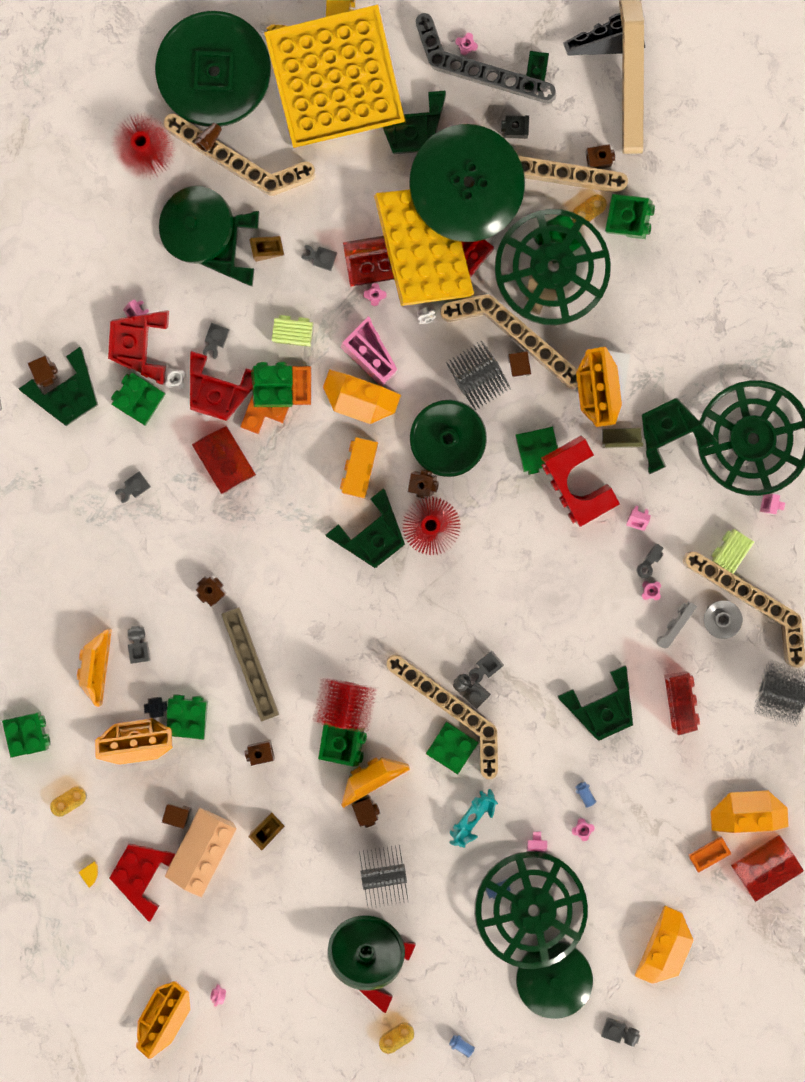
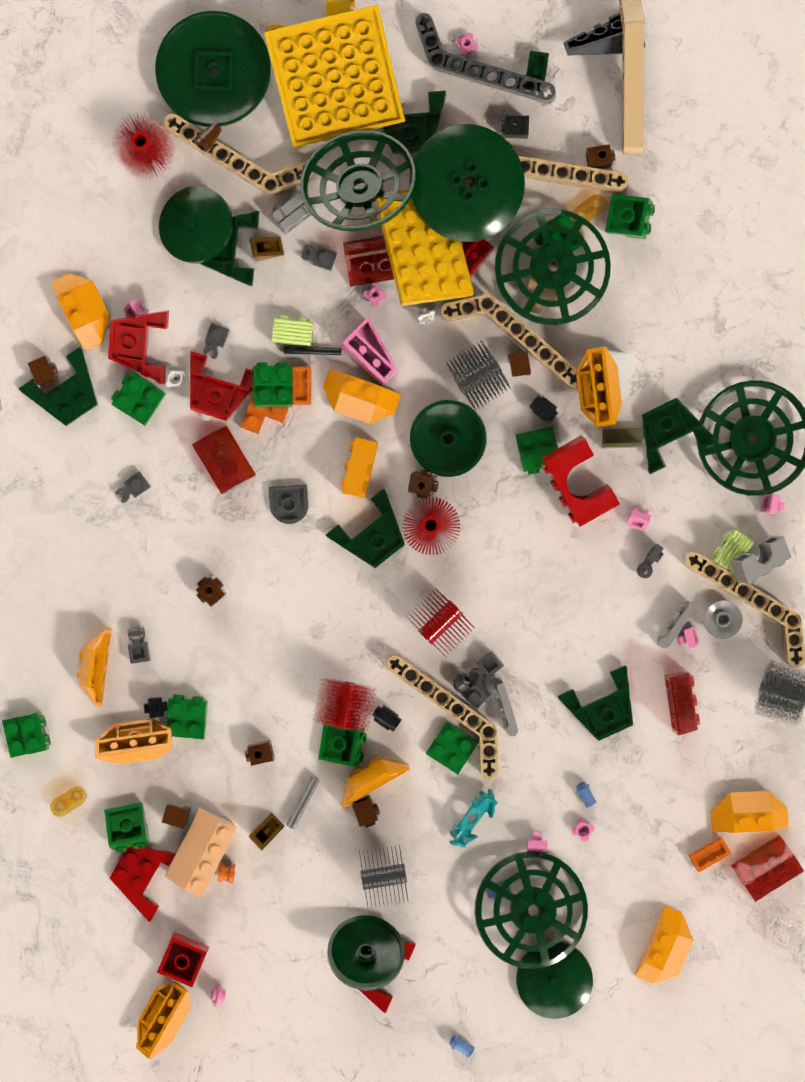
(83, 308): none -> light orange wedge
(89, 873): yellow tile -> none
(126, 827): none -> green plate
(183, 959): none -> red brick
(226, 873): none -> orange wheel
(250, 664): dark tan plate -> none
(289, 503): none -> dark grey tile
(291, 213): none -> light grey brick
(303, 802): none -> light grey axle
(312, 350): none -> black bar
(358, 174): none -> dark green dish
(386, 718): none -> black brick
(397, 1038): clear yellow plate -> none
(441, 621): none -> red piece
(506, 710): none -> light grey plate
(544, 408): none -> black brick
(615, 1031): dark grey plate -> none
(656, 590): bright pink plate -> none
(689, 637): none -> bright pink tile
(772, 554): none -> light grey arch

